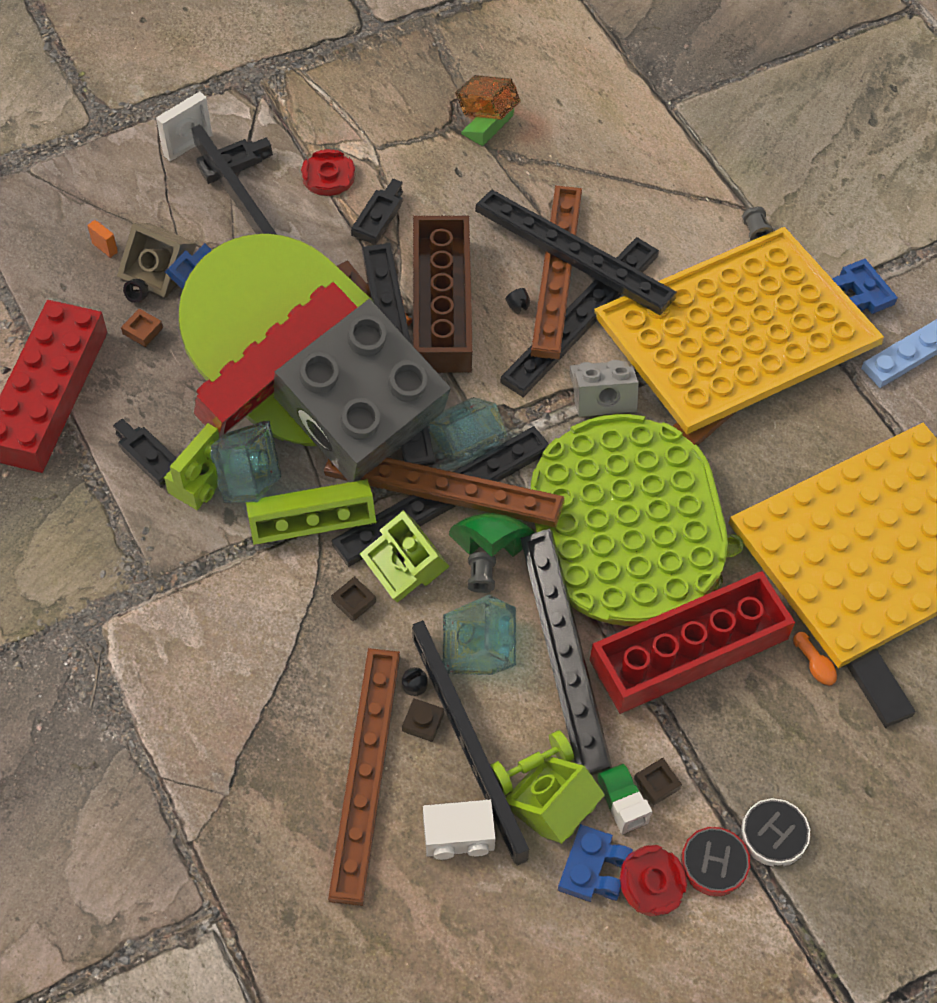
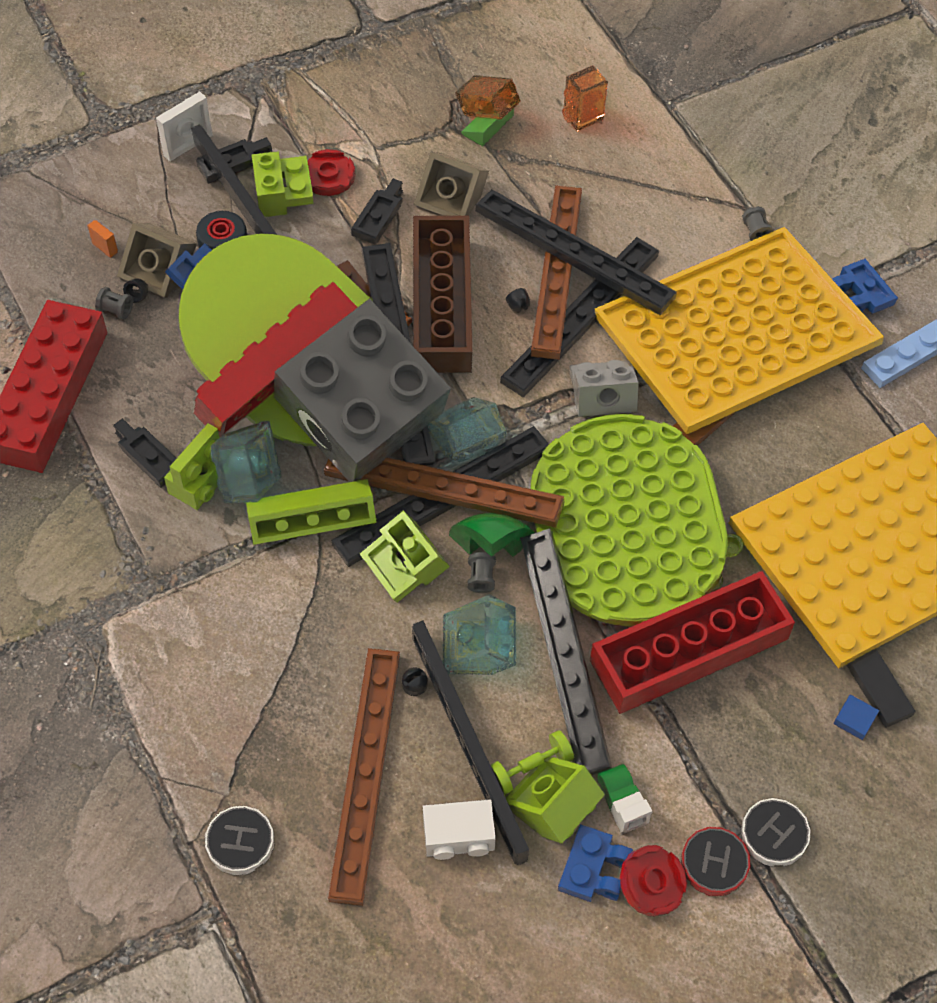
(114, 303): none -> dark grey bush
(142, 327): dark orange plate -> none
(219, 228): none -> black wheel
(239, 840): none -> black tile
(270, 189): none -> lime brick
(353, 599): dark brown plate -> none
(423, 720): dark brown plate -> none
(450, 185): none -> dark tan slope
(584, 98): none -> clear orange brick
(658, 781): dark brown plate -> none
(819, 665): orange piece -> none
(856, 717): none -> blue tile

